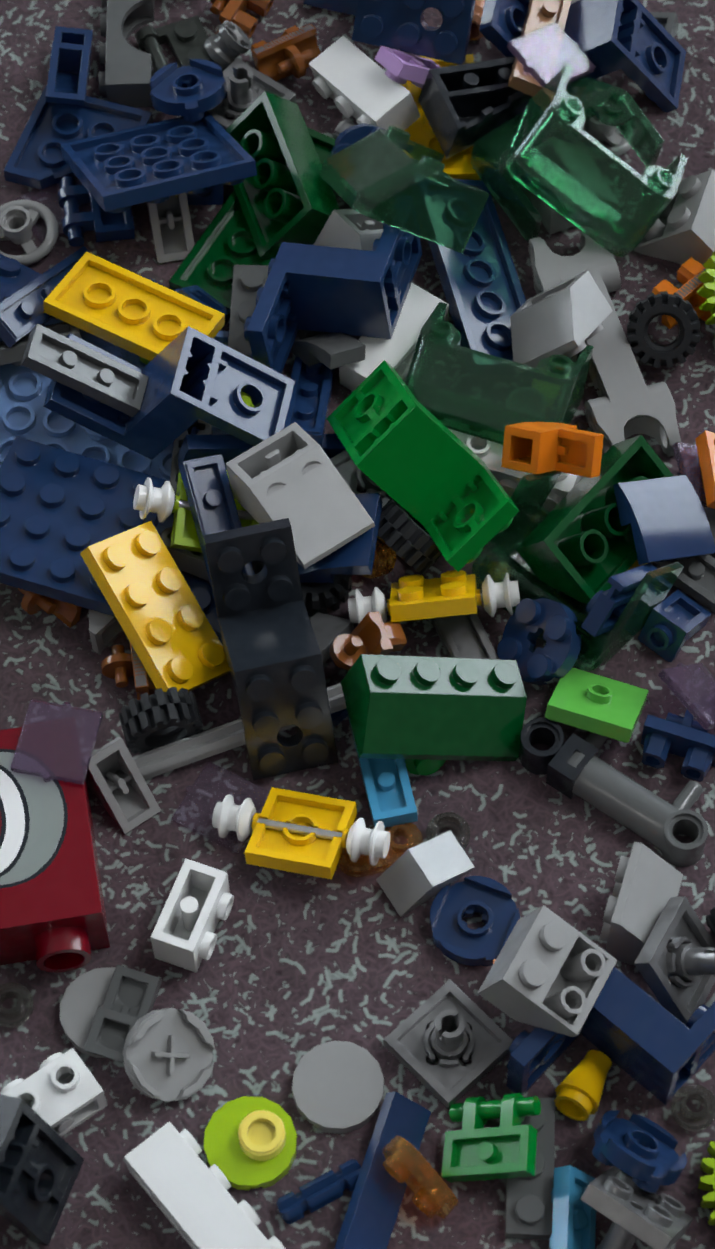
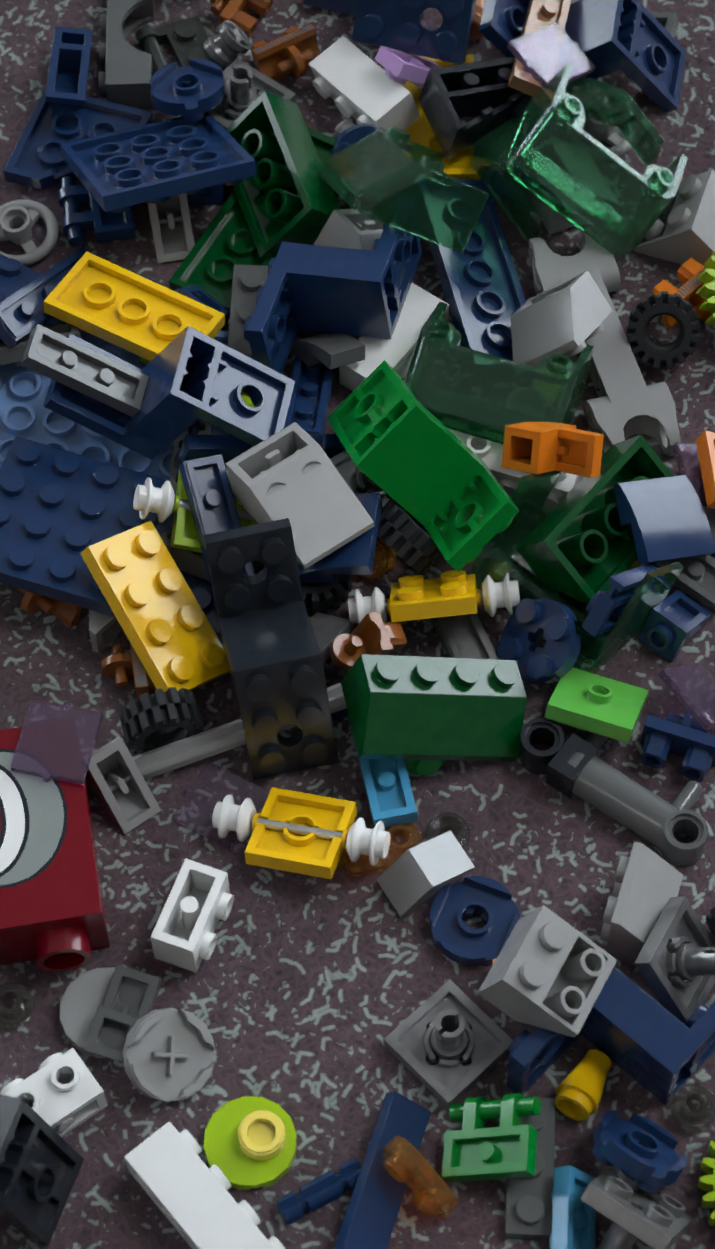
(338, 1087): light grey tile -> none

